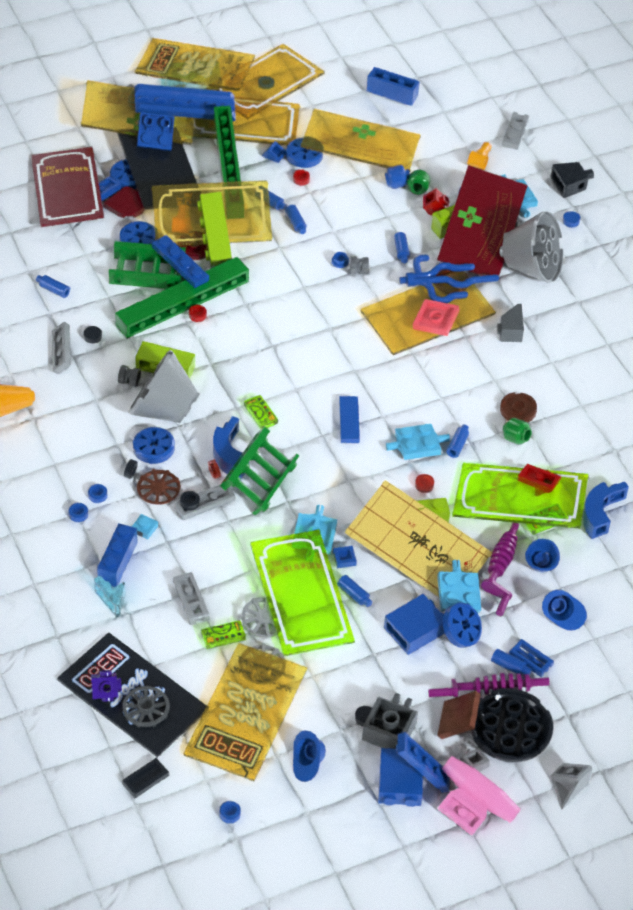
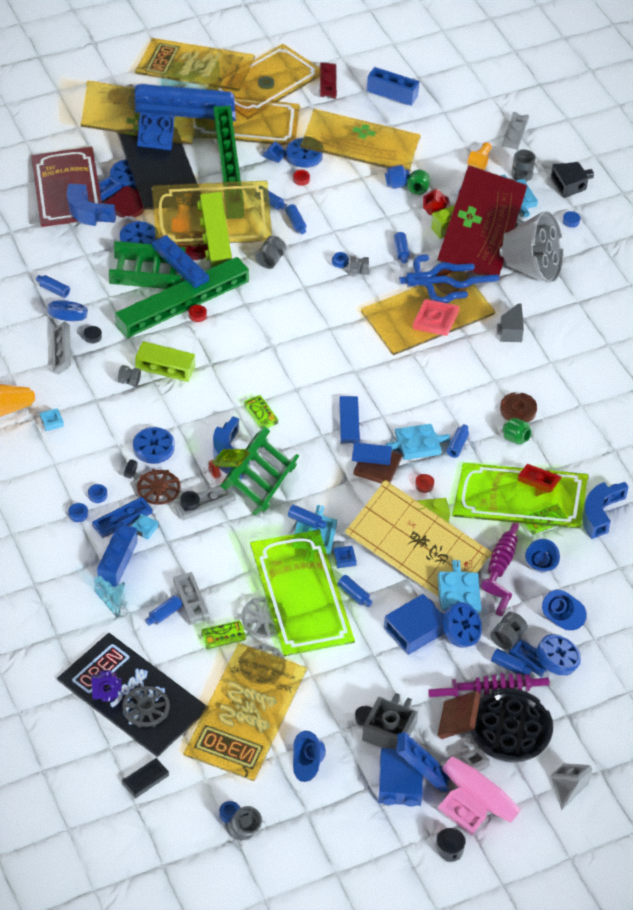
(51, 419): none -> medium azure plate
(67, 310): none -> blue wheel
(86, 211): none -> blue arch
(124, 515): none -> blue tile
(164, 610): none -> blue cylinder
(166, 393): light grey cone -> none
(230, 457): none -> clear neon green tile
(245, 823): none -> dark grey wheel
(270, 252): none -> dark grey wheel
(306, 517): none -> blue cylinder
(328, 80): none -> dark red plate
(371, 453): none -> blue tile
(378, 472): none -> copper tile
(450, 844): none -> black piece
(509, 630): none -> dark grey wheel
(523, 165): none -> dark grey wheel
(558, 655): none -> wheel

